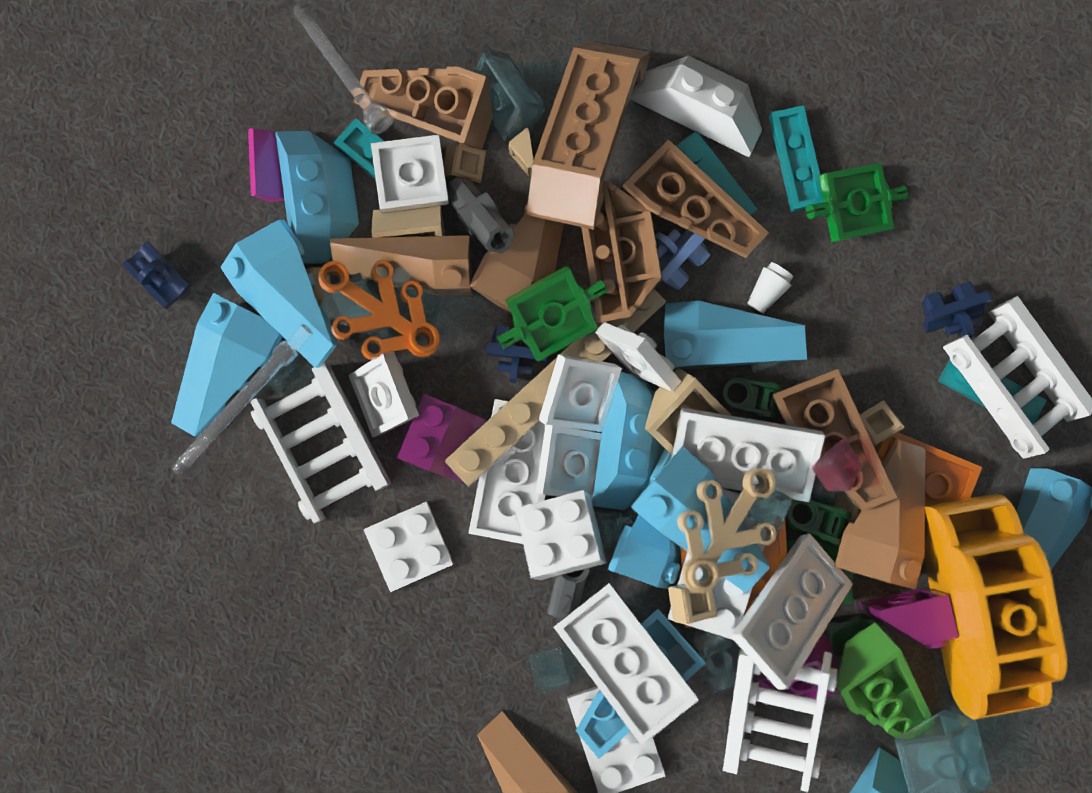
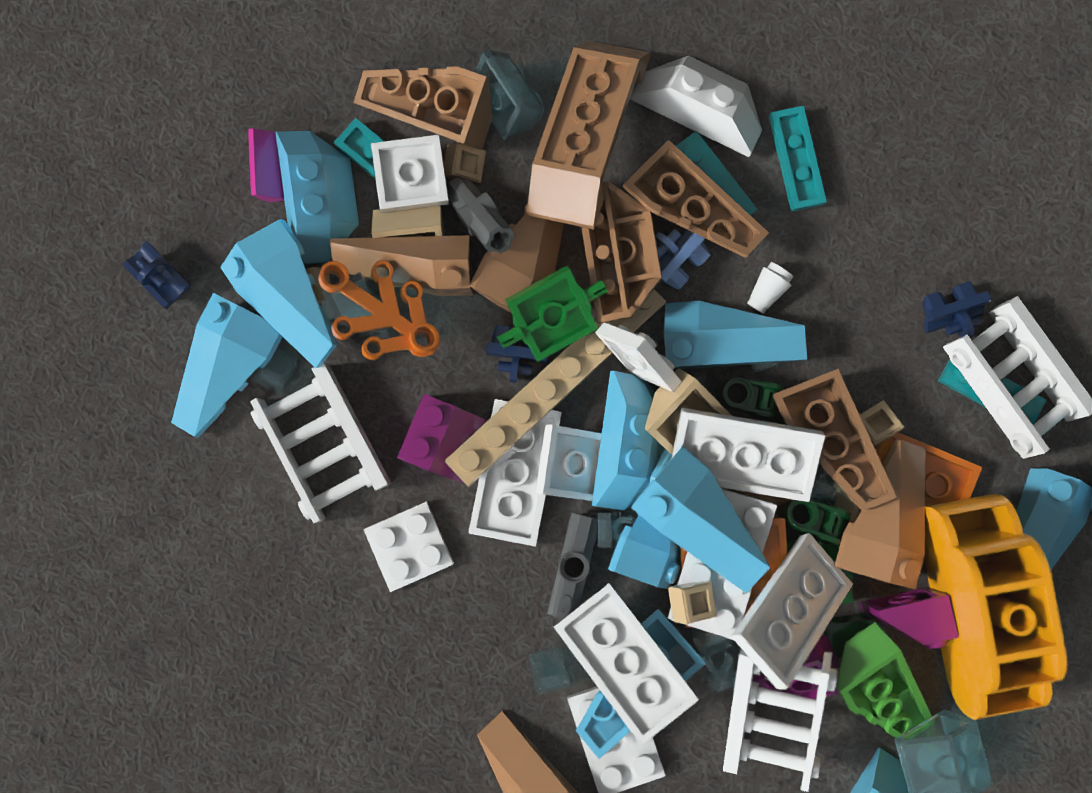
(282, 355): clear bar -> none
(376, 116): clear piece -> none
(383, 394): white plate -> none
(521, 151): tan slope -> none
(560, 535): white brick -> none
(580, 393): white plate -> none
(724, 533): tan plant -> none
(770, 509): clear light blue tile -> none
(838, 467): clear pink slope -> none
(856, 202): green plate -> none

